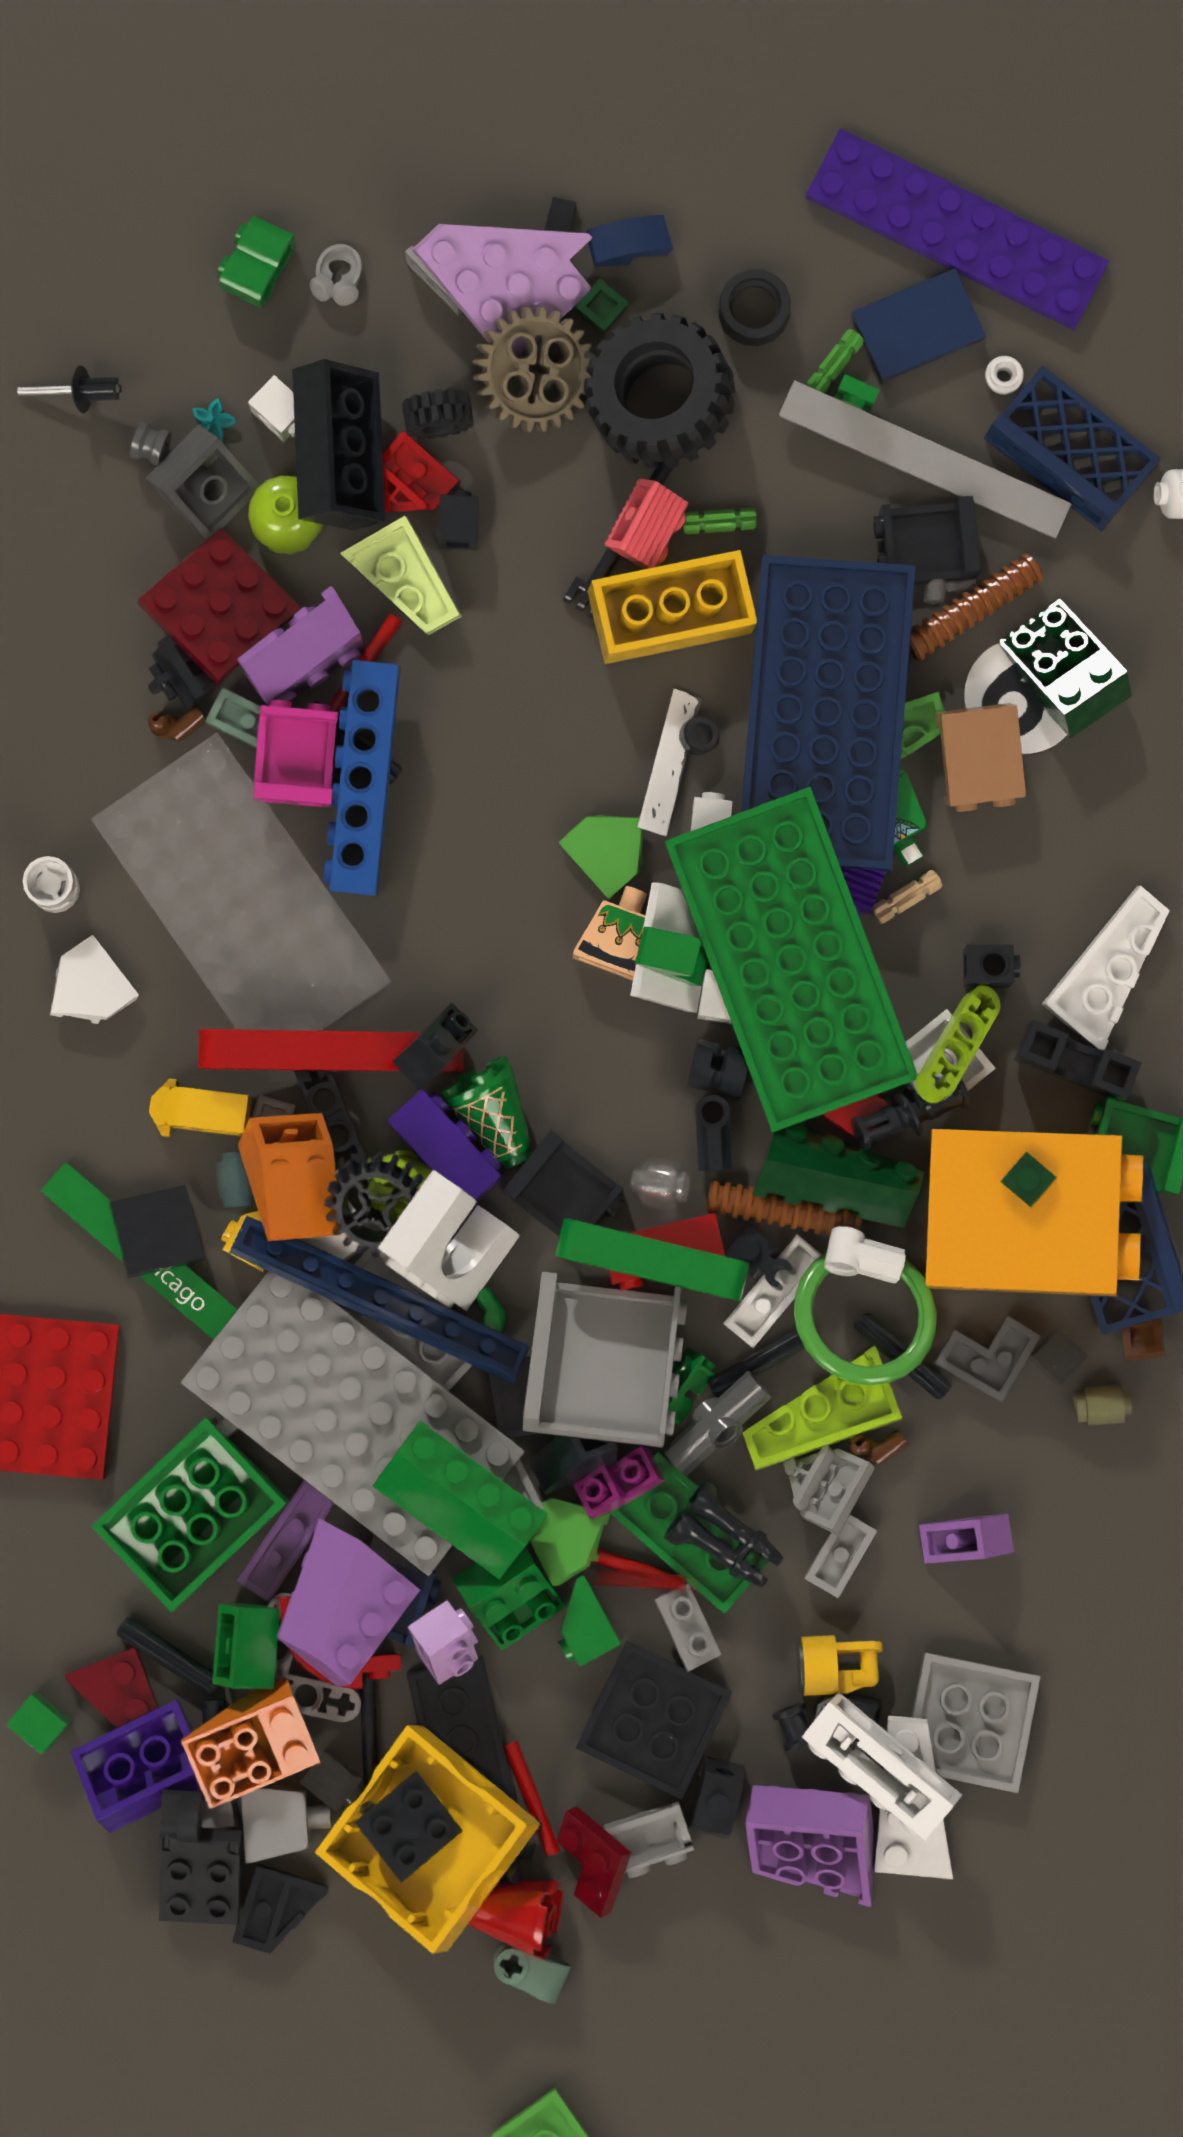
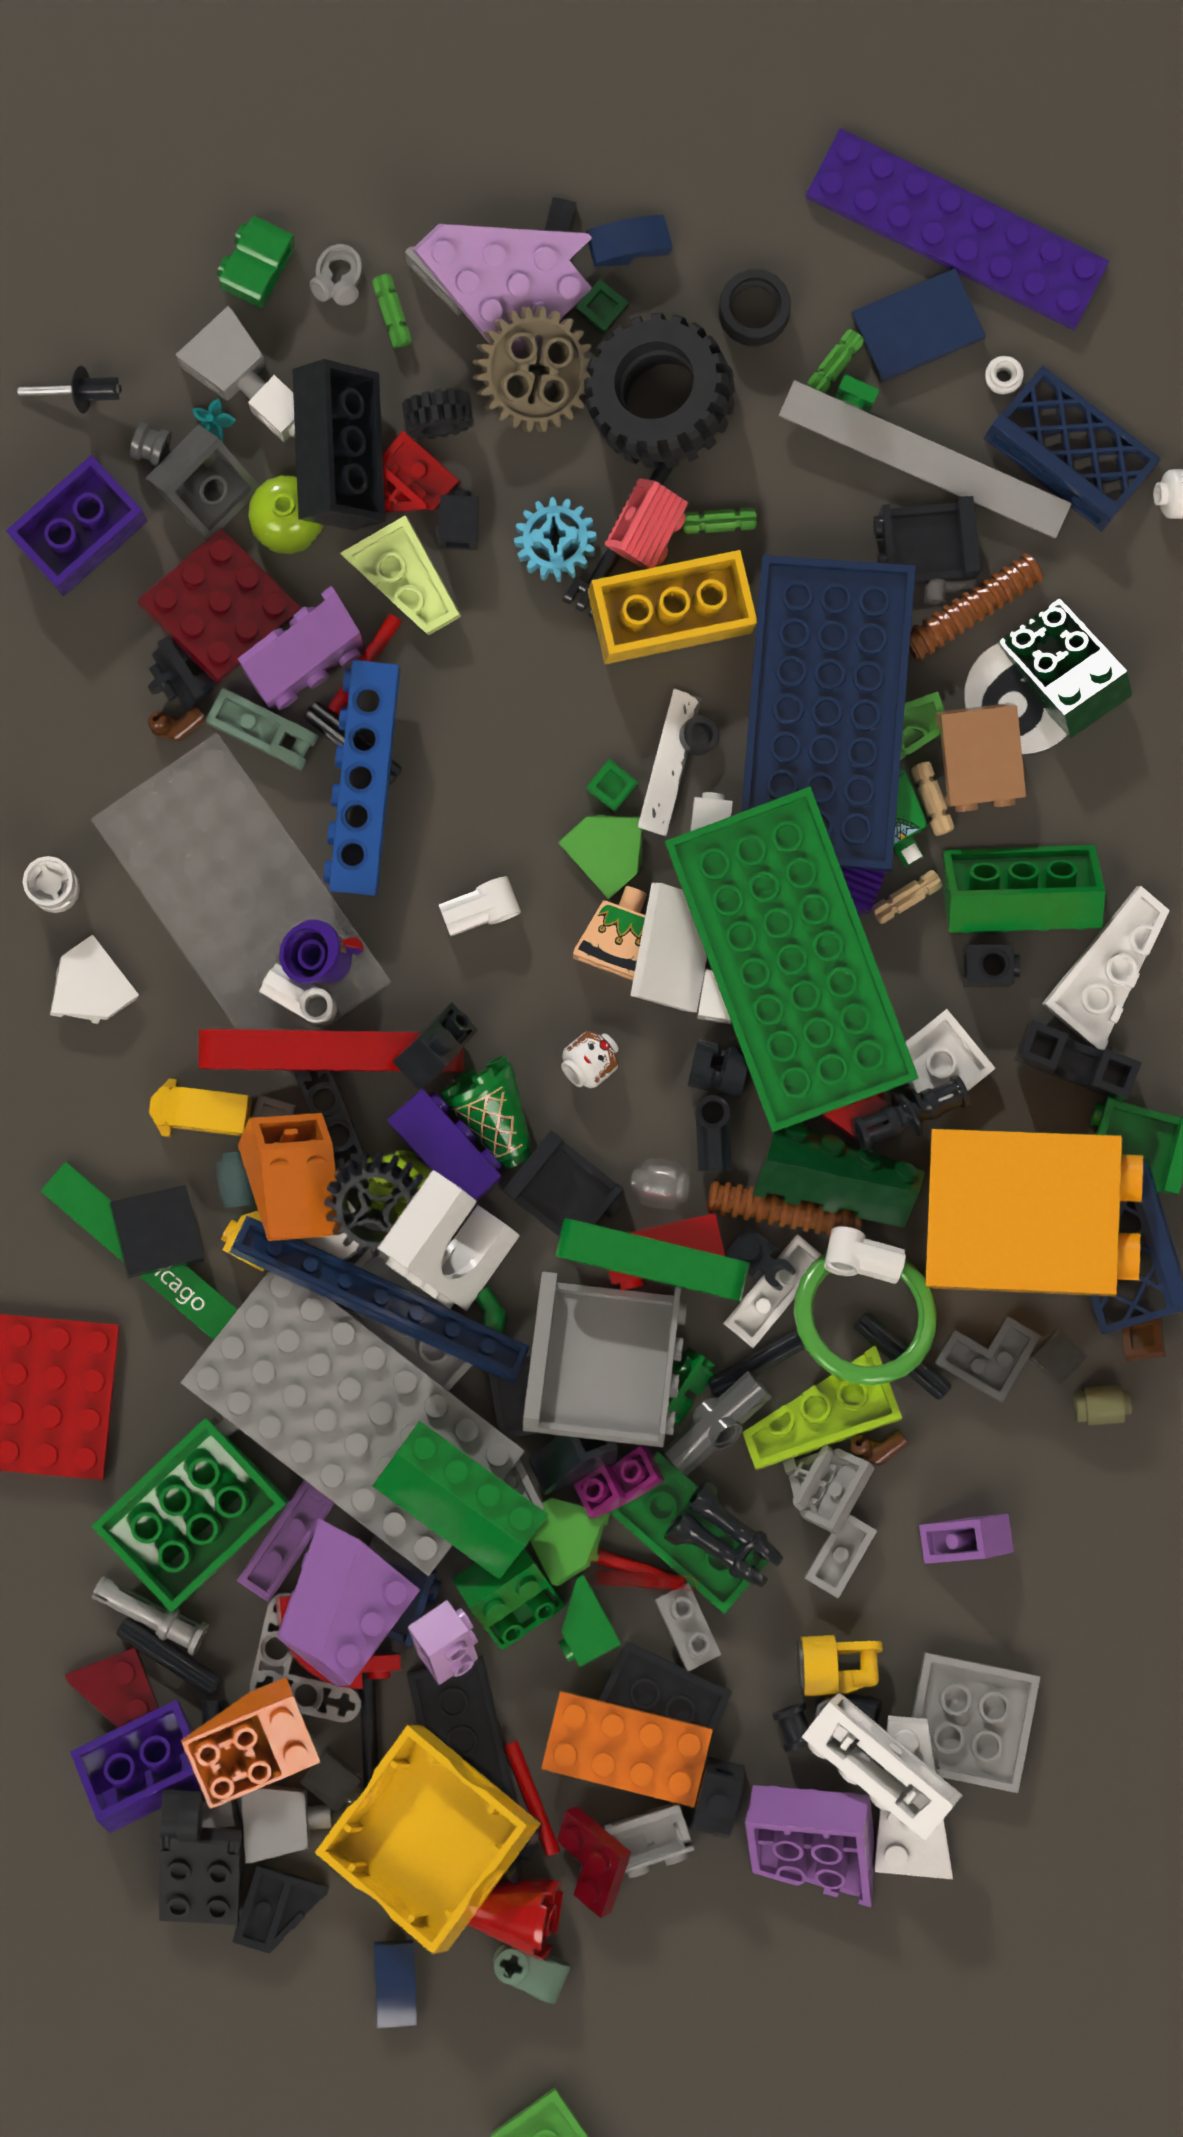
(39, 1722): green panel -> none
(77, 525): none -> dark purple brick
(166, 1624): none -> light grey pin
(224, 357): none -> light grey torso
(246, 1645): green slope -> none
(295, 754): dark pink panel -> none
(297, 996): none -> white piece
(316, 953): none -> dark purple hat
(391, 311): none -> bright green axle
(394, 1983): none -> dark blue slope
(407, 1826): black hinge -> none
(488, 904): none -> white piece
(569, 539): none -> medium azure gear
(590, 1059): none -> white head
(611, 786): none -> green tile
(627, 1748): none -> orange plate
(672, 955): green slope -> none
(932, 798): none -> tan axle
(960, 1045): lime beam -> none
(1023, 888): none -> green slope
(1028, 1179): dark green plate -> none

